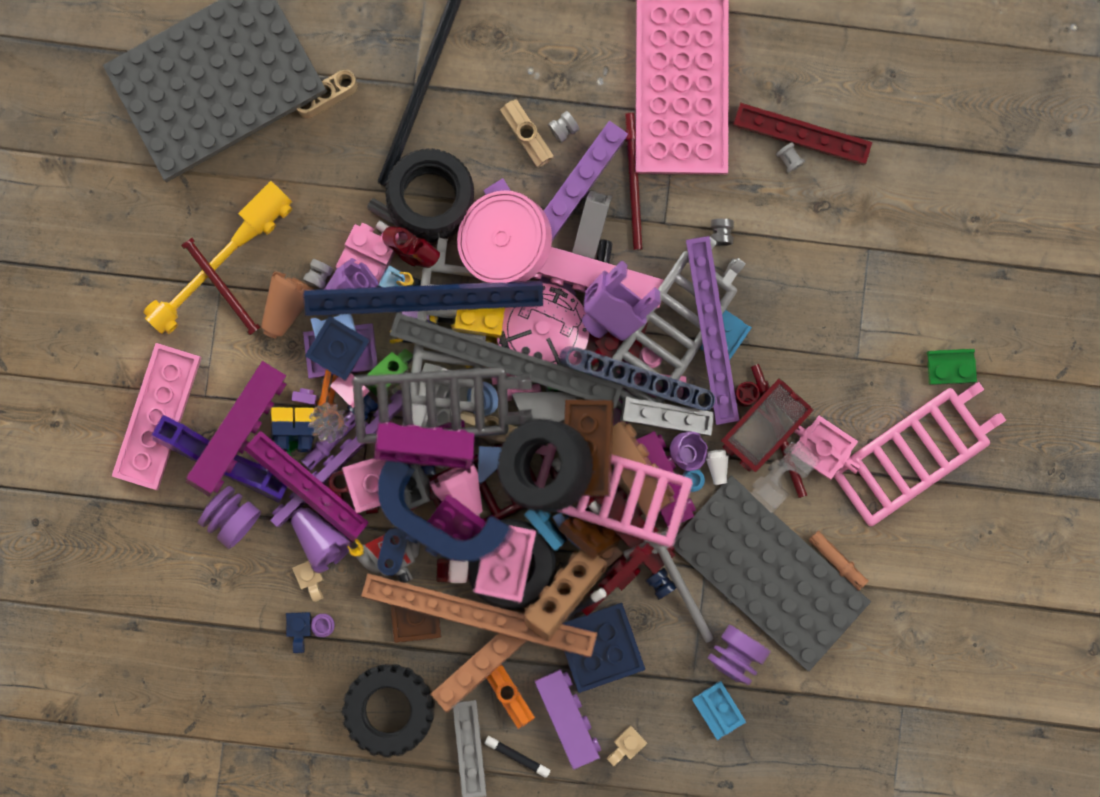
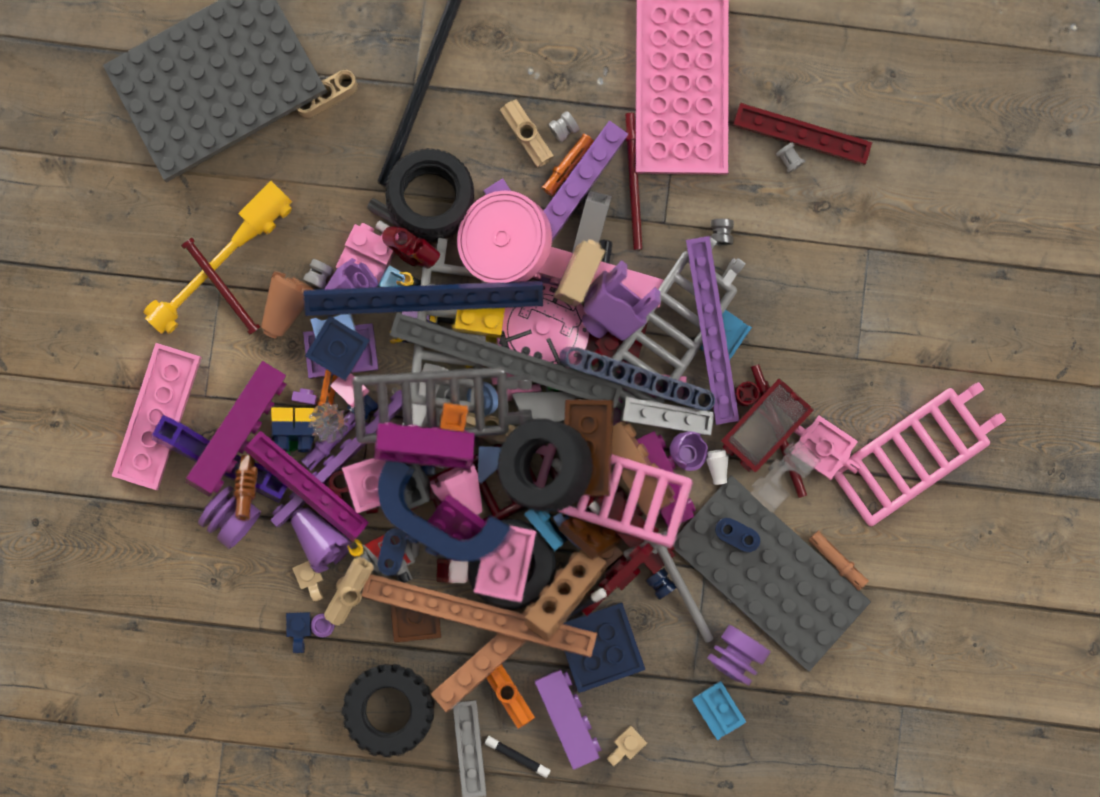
(245, 487): none -> dark orange hinge
(348, 591): none -> tan piece
(391, 361): bright green torso -> none
(453, 417): none -> orange plate
(561, 172): none -> orange pin
(579, 273): none -> tan brick
(650, 358): bright pink plate -> none
(697, 478): dark azure plate -> none
(737, 535): none -> dark blue plate
(951, 366): green plate -> none

